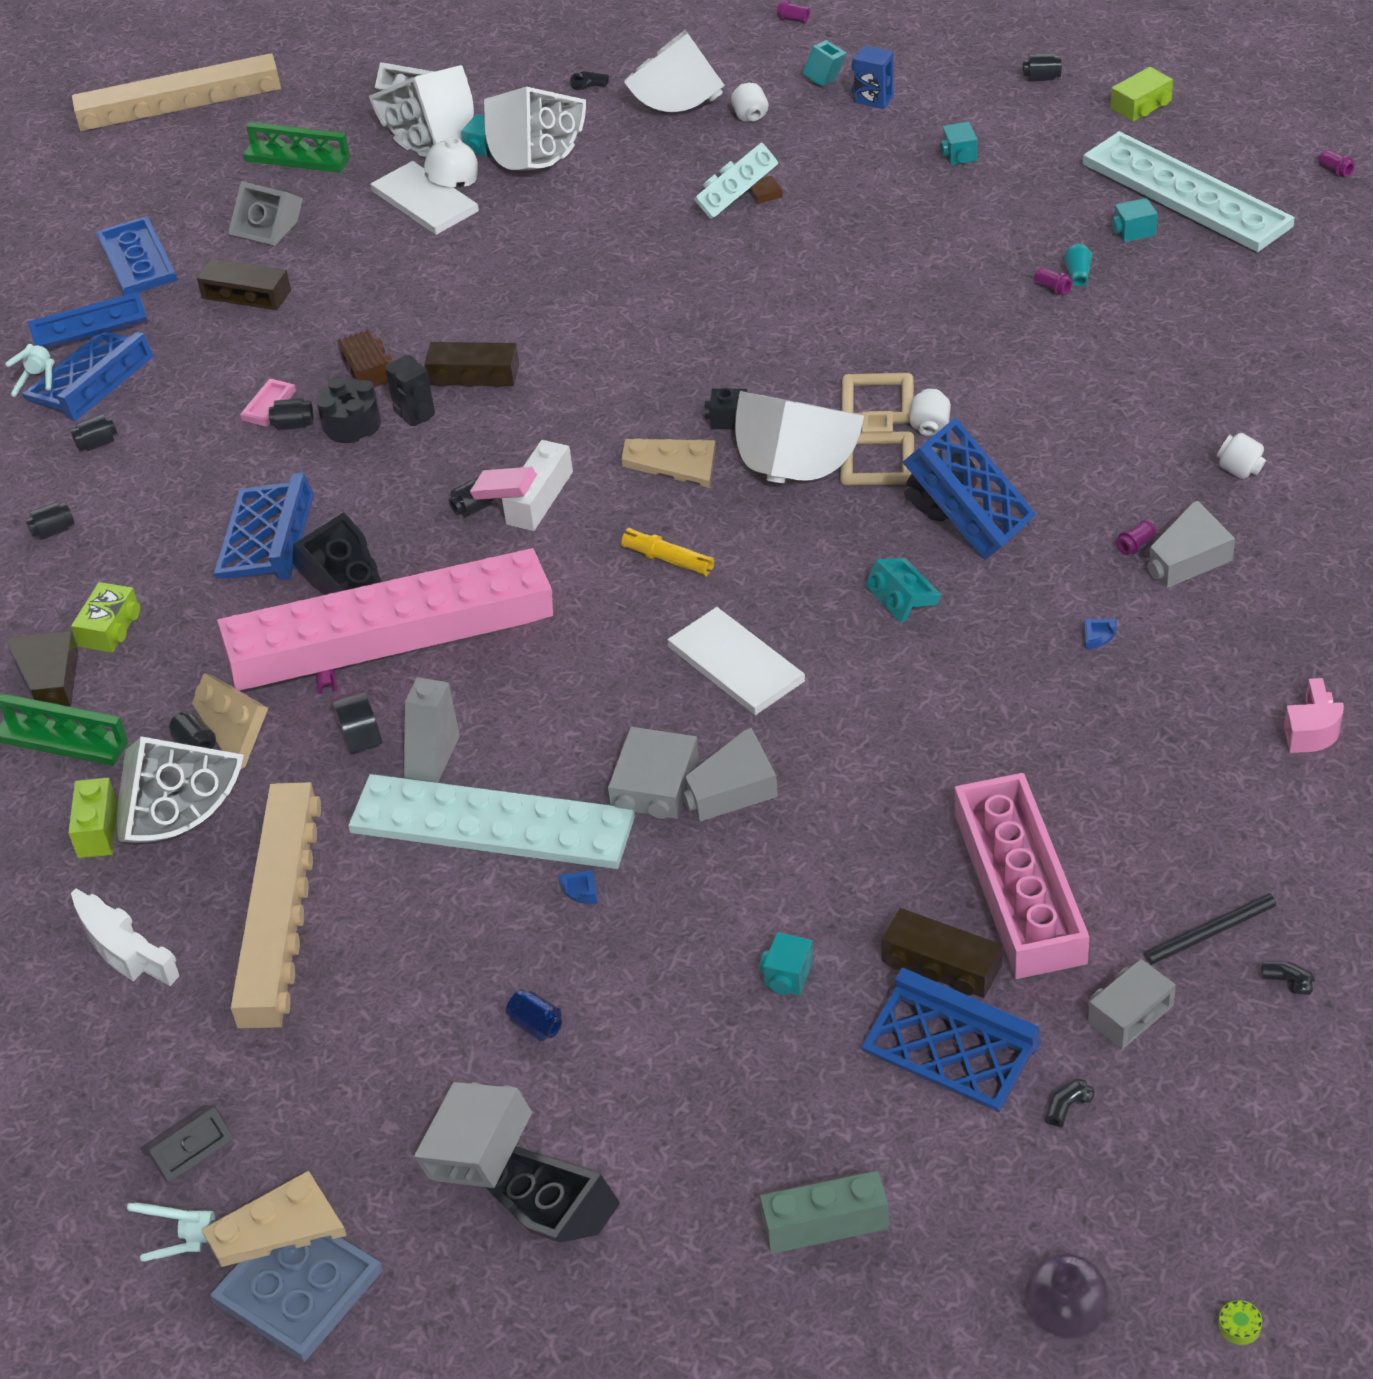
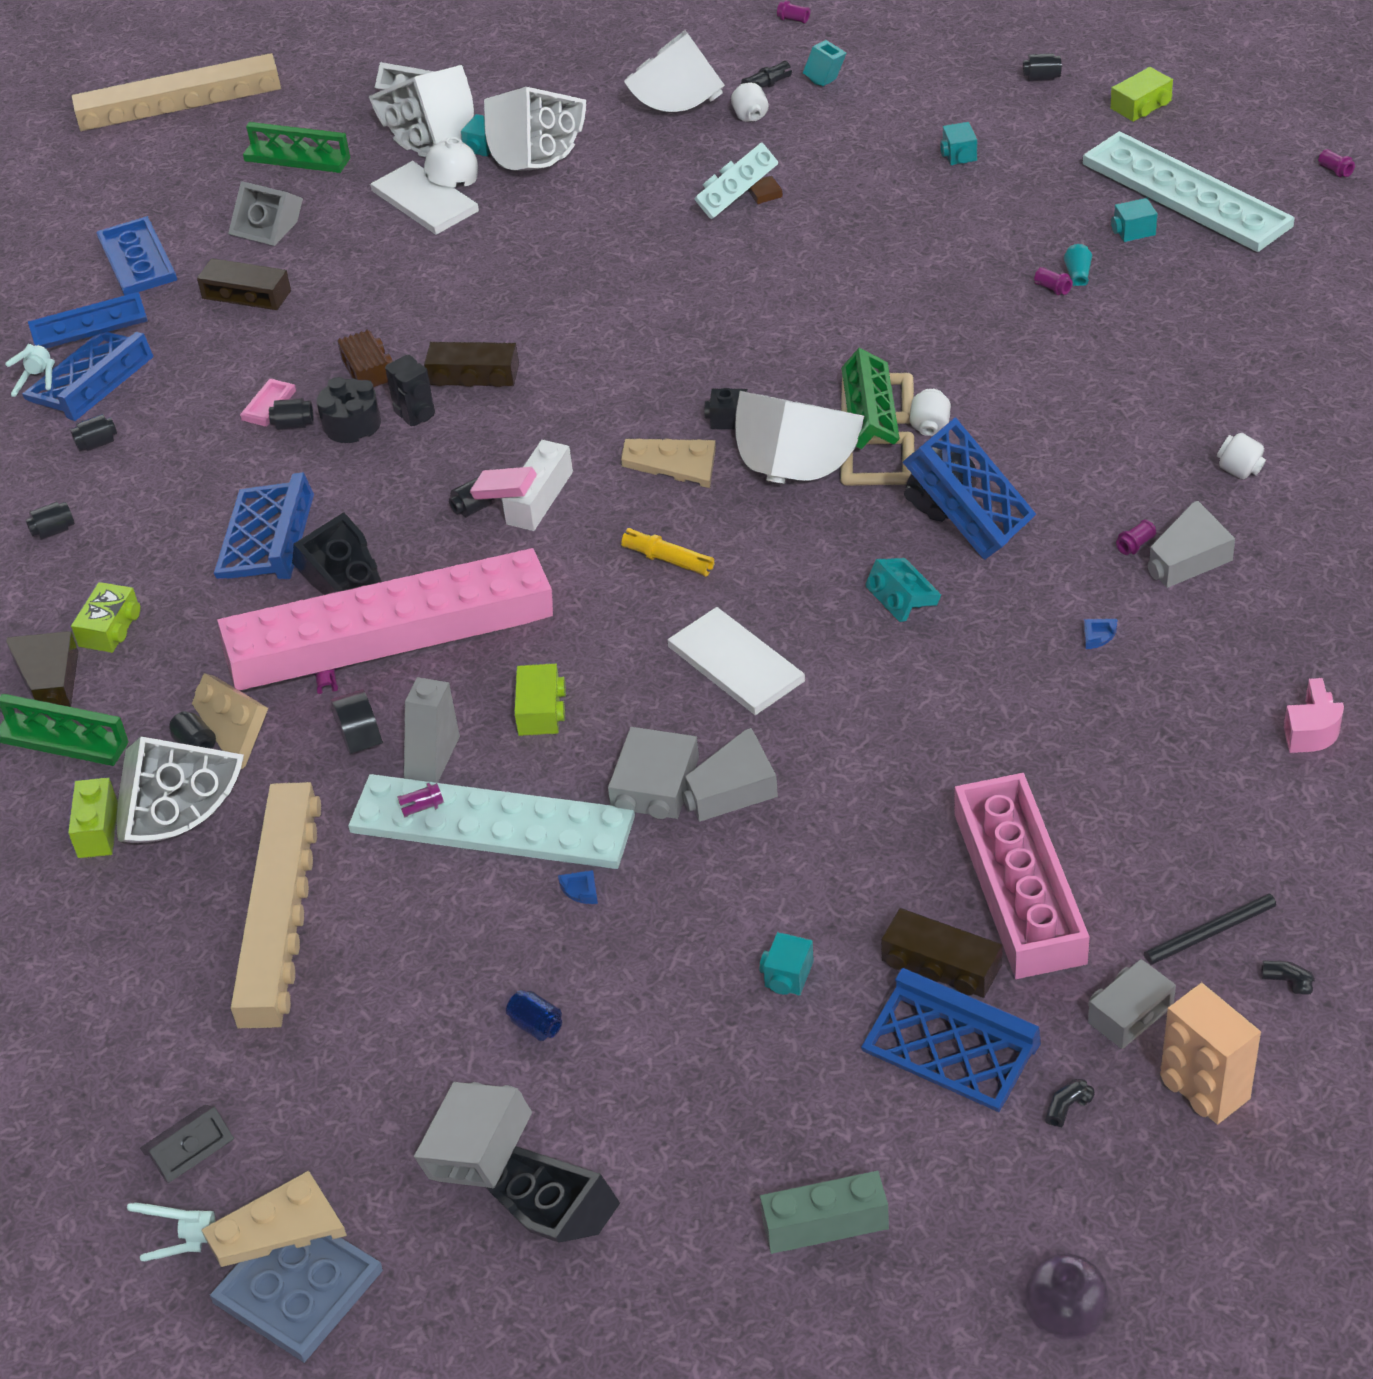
(118, 944): white slope -> none
(423, 798): none -> magenta pin
(538, 699): none -> lime brick
(587, 79): black arm -> none
(768, 76): none -> black pin
(863, 394): none -> green fence
(873, 77): blue brick -> none
(1209, 1053): none -> light nougat brick
(1240, 1322): lime tile -> none

